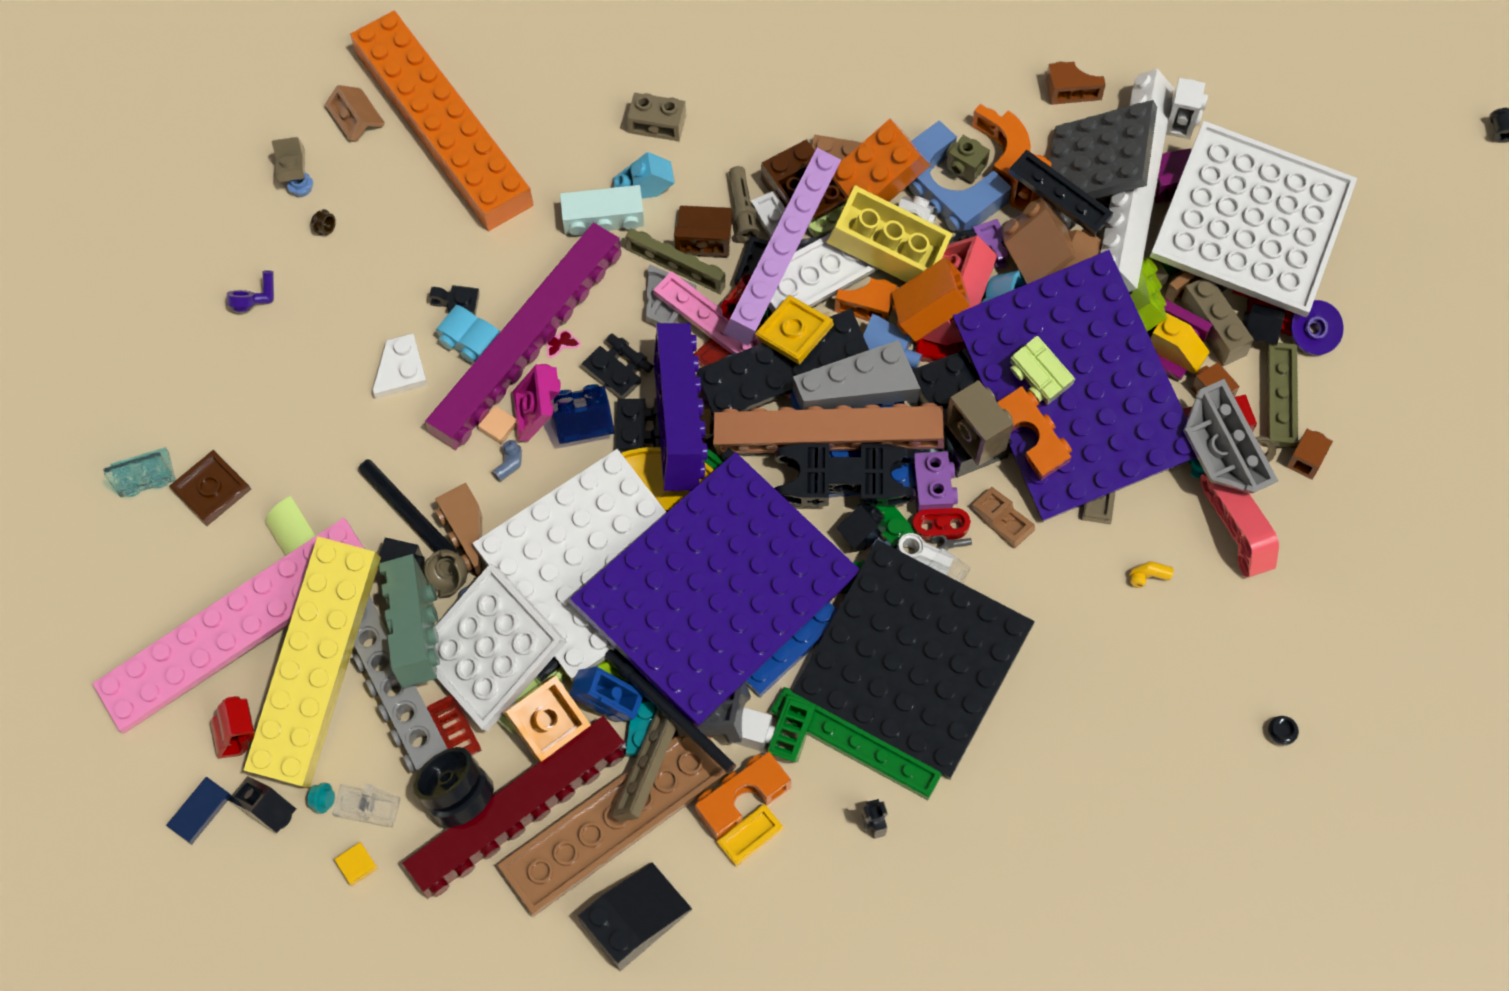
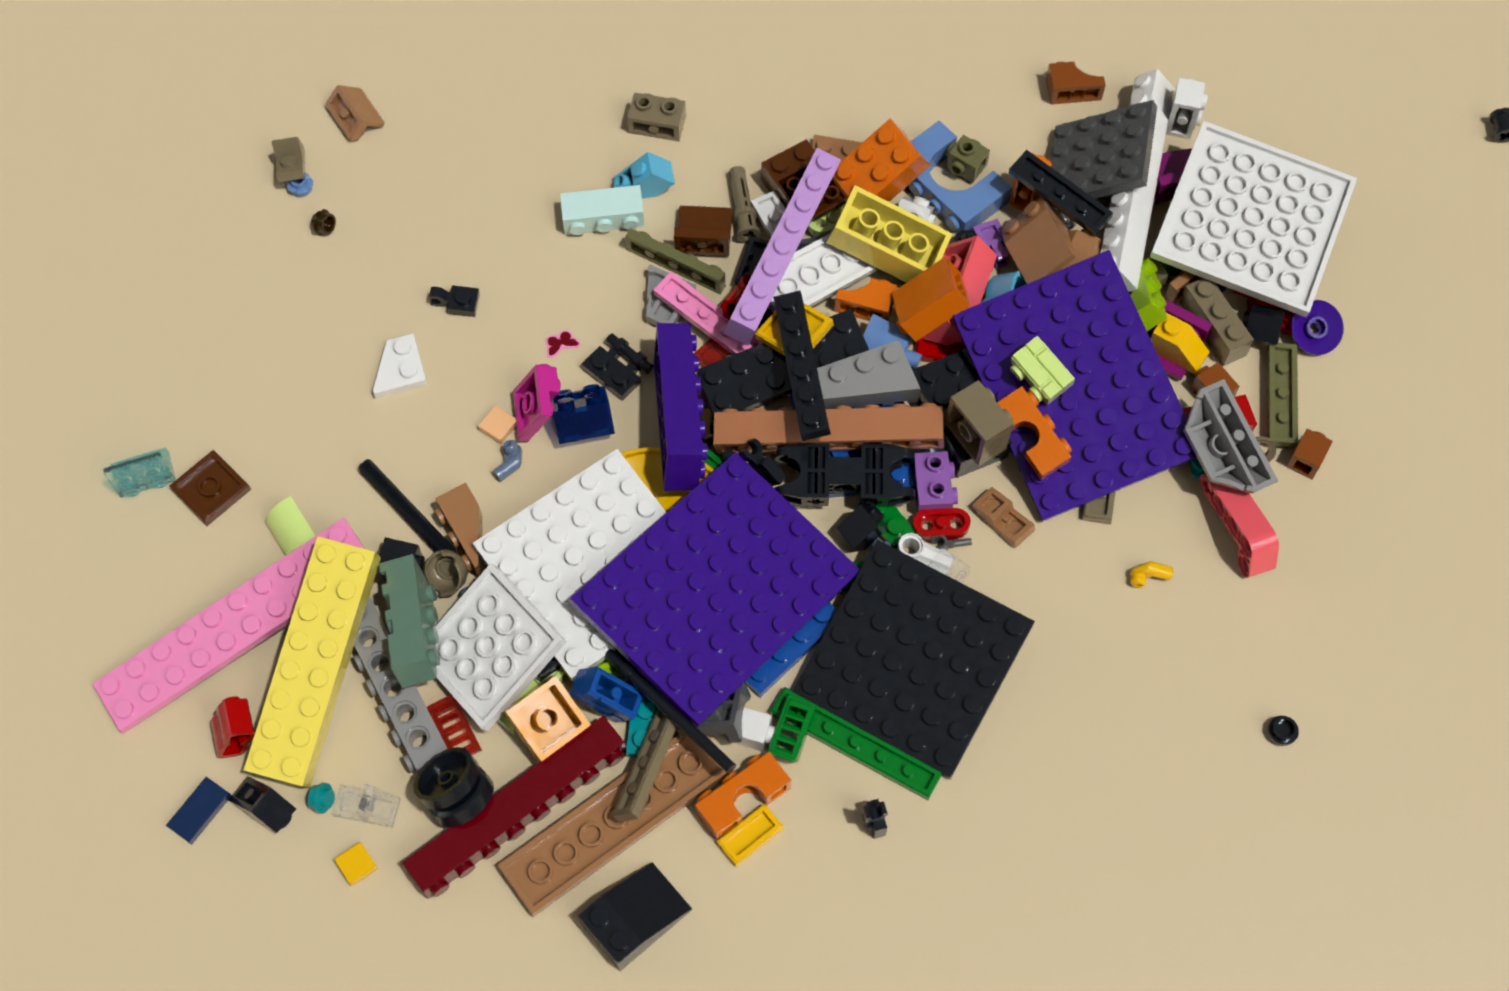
(242, 299): dark purple plate -> none
(442, 120): orange brick -> none
(466, 333): medium azure brick -> none
(524, 337): magenta brick -> none
(632, 423): black plate -> none
(765, 466): none -> black plate
(801, 366): none -> black plate
(1008, 133): orange arch -> none

